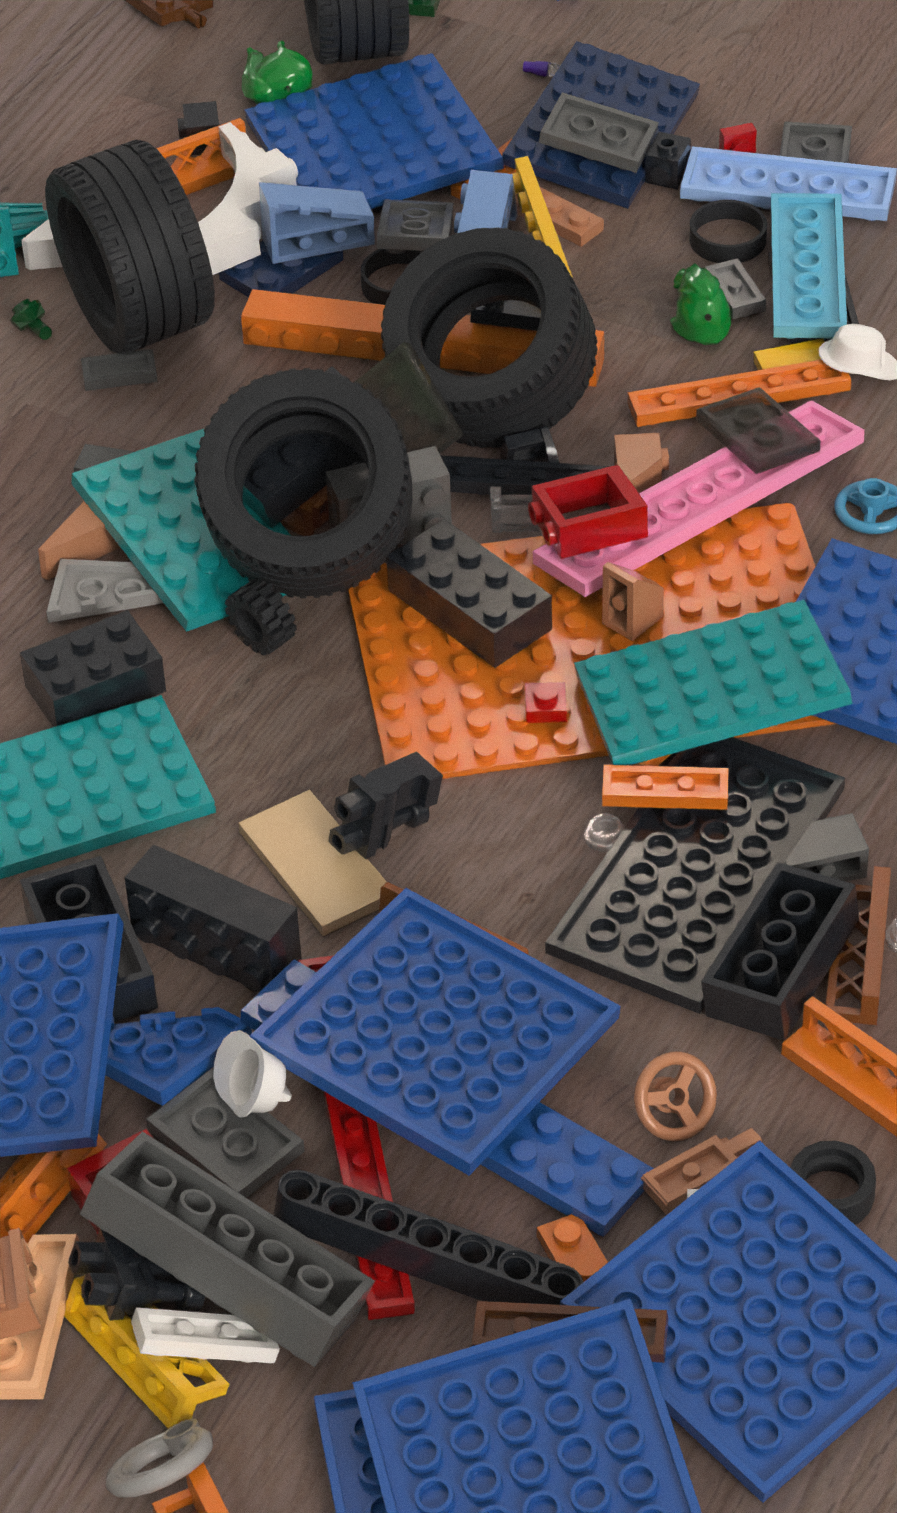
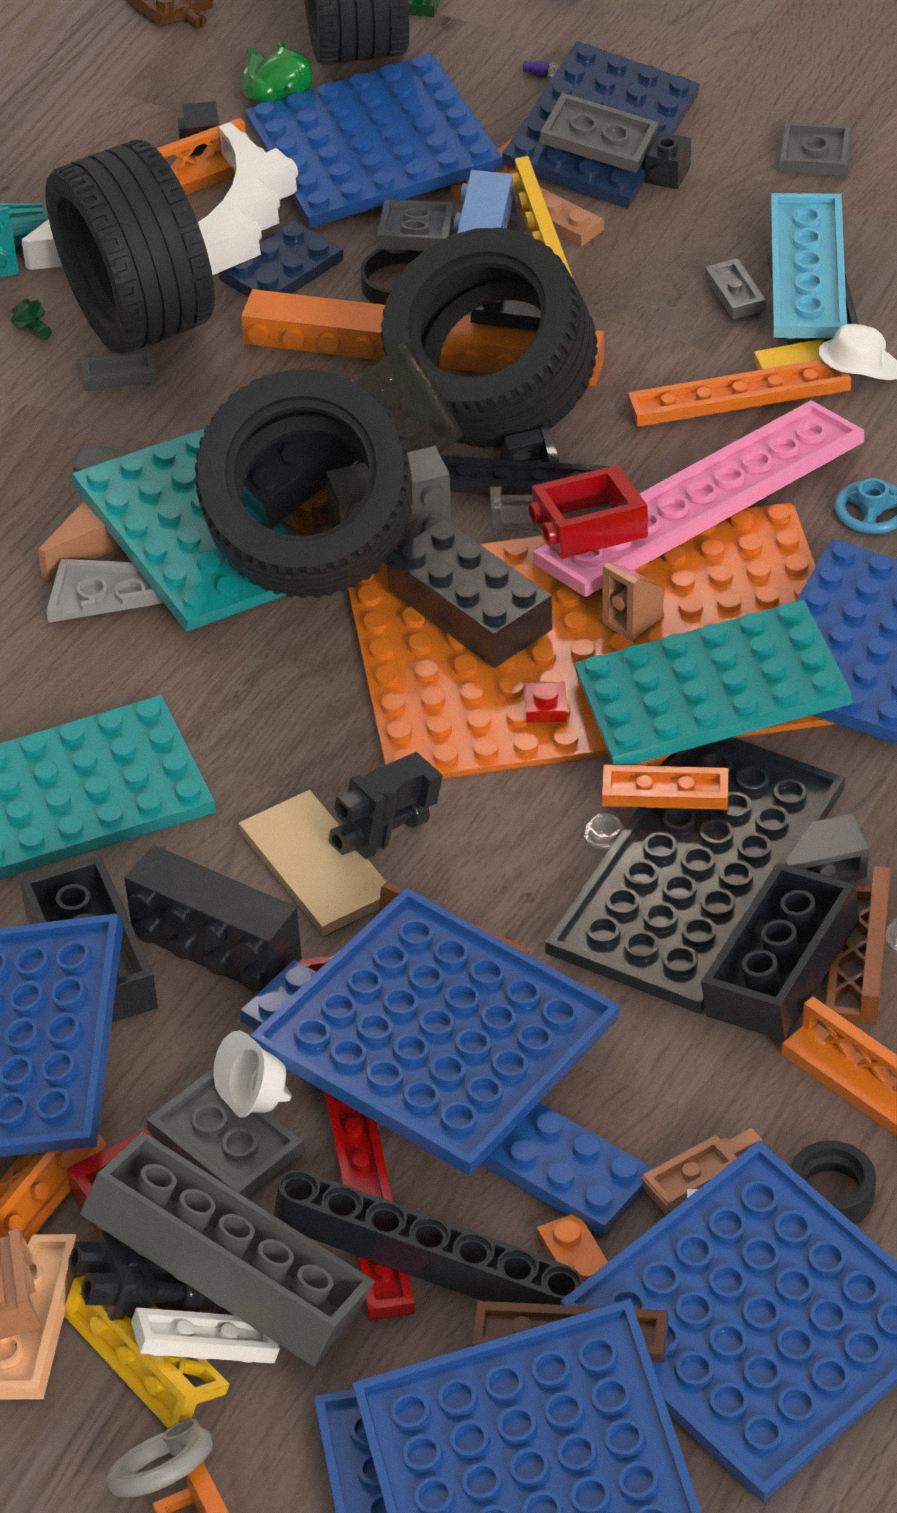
(93, 670): black brick -> none
(167, 1052): blue plate -> none
(260, 616): black tyre -> none
(313, 220): medium blue wedge -> none
(641, 458): nougat slope -> none
(656, 1095): nougat piece -> none
(700, 296): green piece -> none
(728, 210): black tyre -> none
(738, 138): red plate -> none
(753, 177): light blue plate -> none
(758, 430): clear smoke tile -> none

